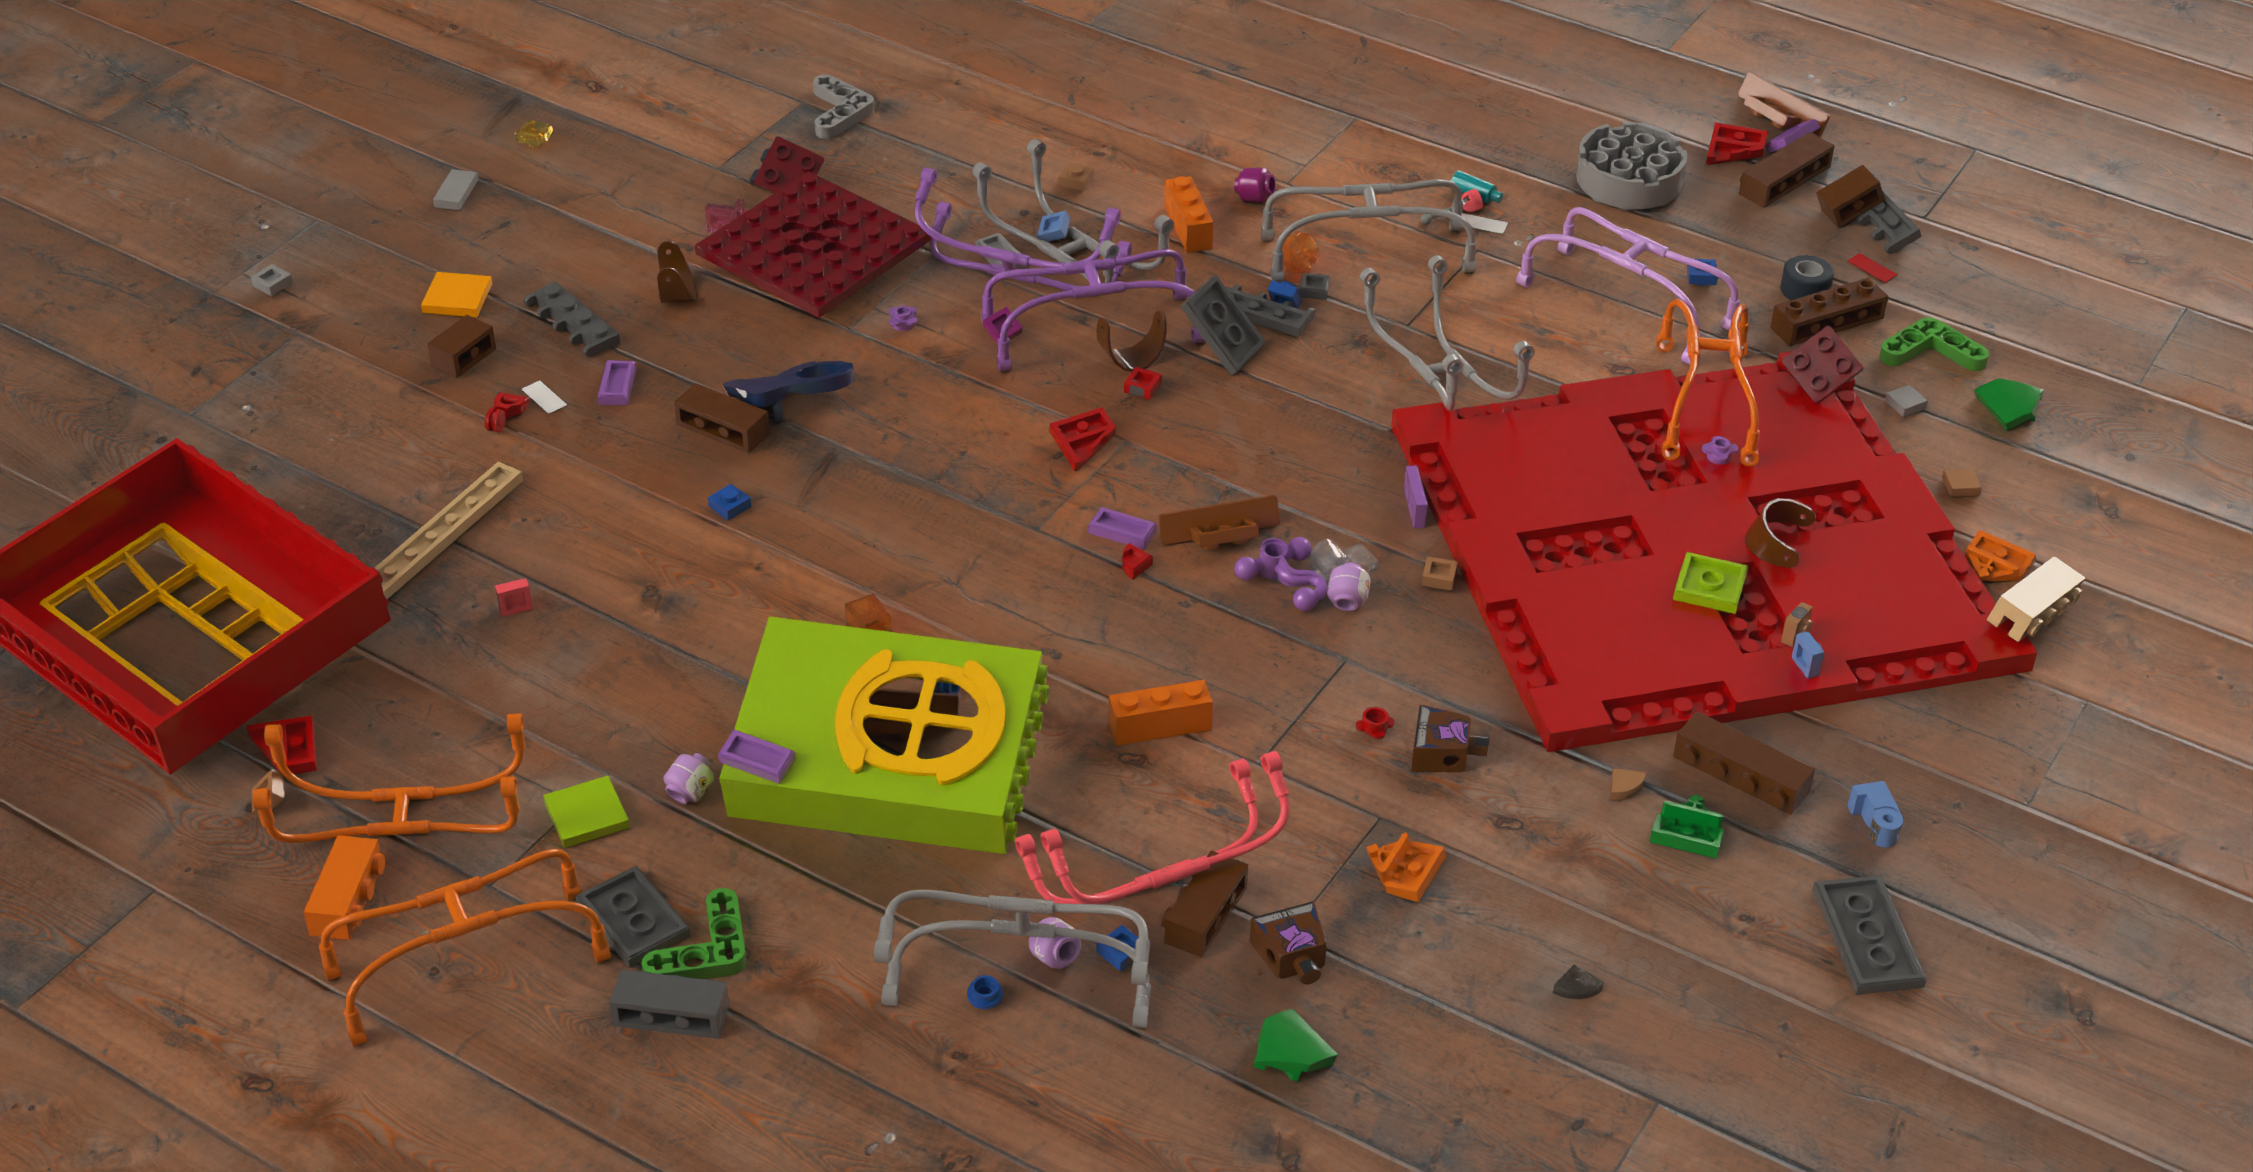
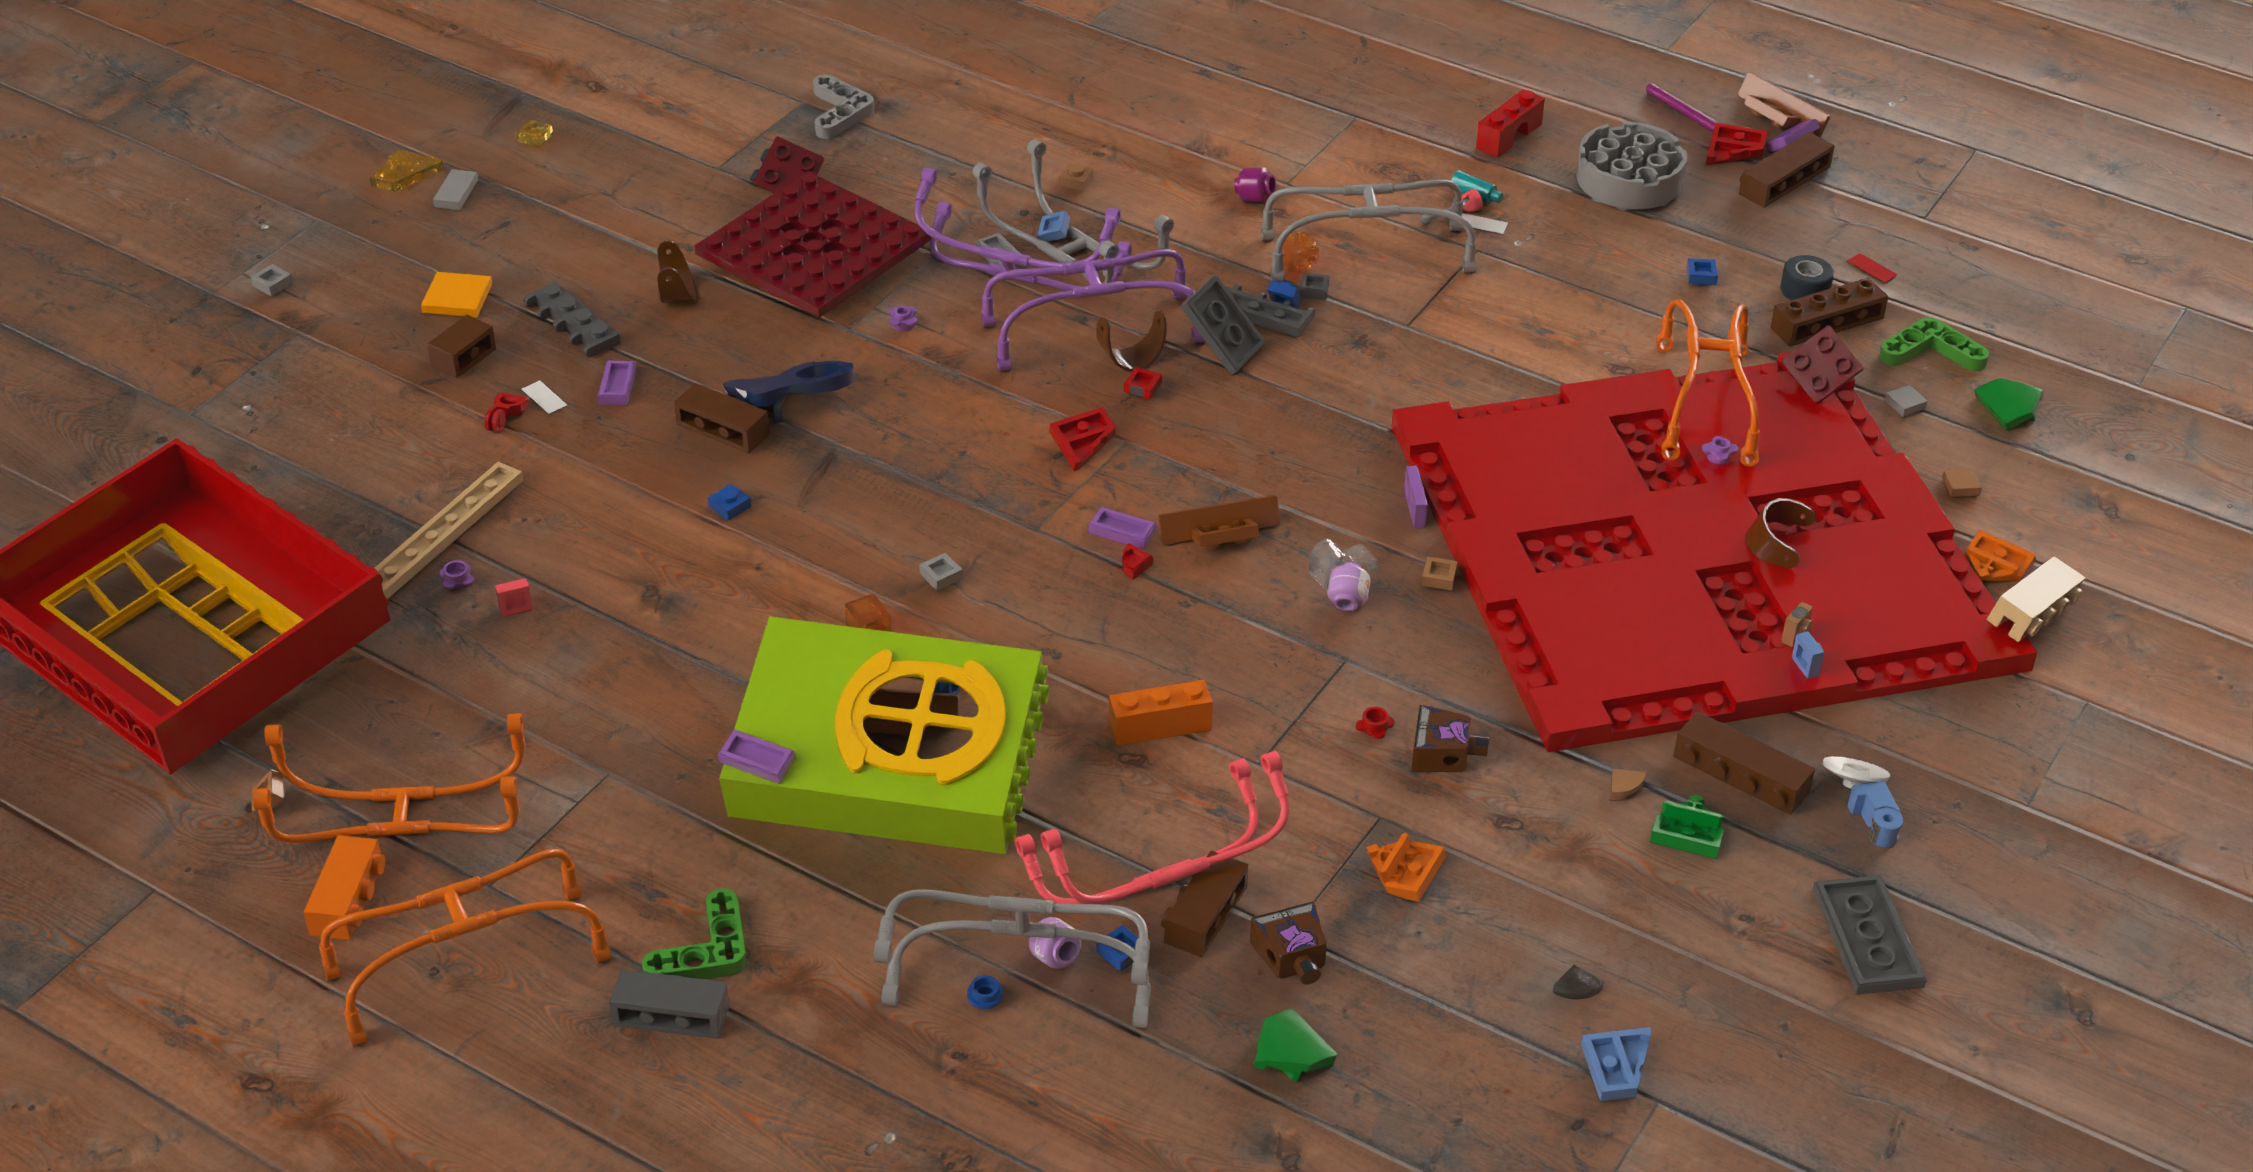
(297, 743): red wing -> none
(403, 169): none -> clear yellow wing
(456, 575): none -> medium lavender plate
(586, 811): lime tile -> none
(634, 915): dark grey tile -> none
(688, 778): lavender head -> none
(720, 215): clear pink bracket -> none
(941, 571): none -> light grey plate
(995, 322): magenta plate -> none
(1189, 214): orange brick -> none
(1273, 565): medium lavender piece -> none
(1453, 362): light grey bar -> none
(1519, 114): none -> red arch
(1567, 244): lavender bar -> none
(1616, 1061): none -> medium blue wing
(1680, 106): none -> magenta bar
(1710, 582): lime tile -> none
(1850, 196): reddish brown brick -> none
(1855, 771): none -> white dish
(1892, 224): dark grey hinge -> none

